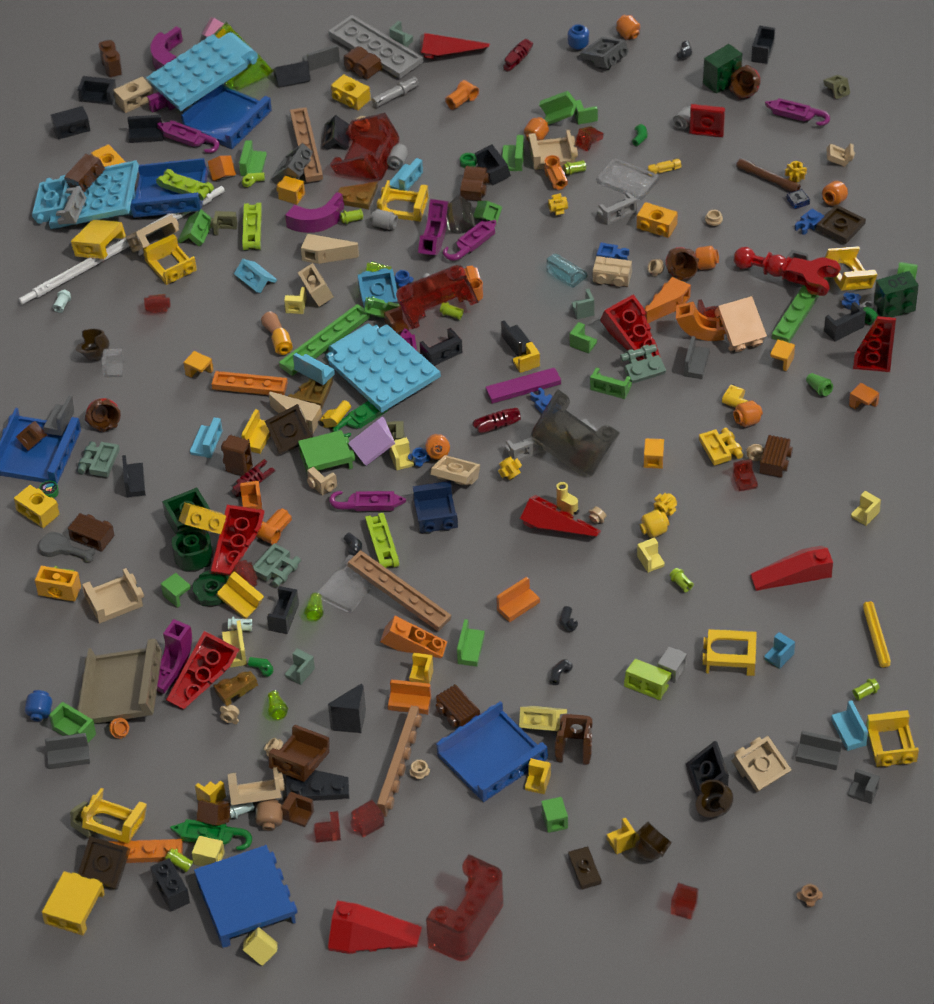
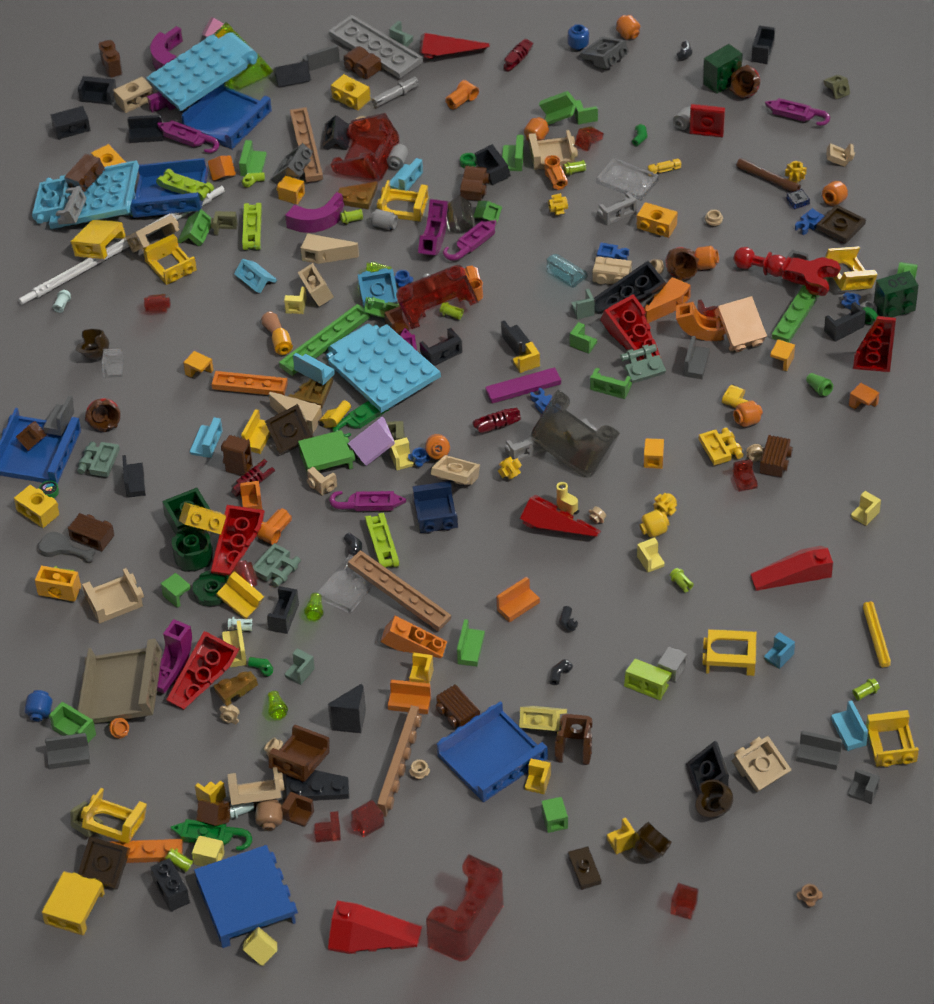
(640, 282): none -> black wedge

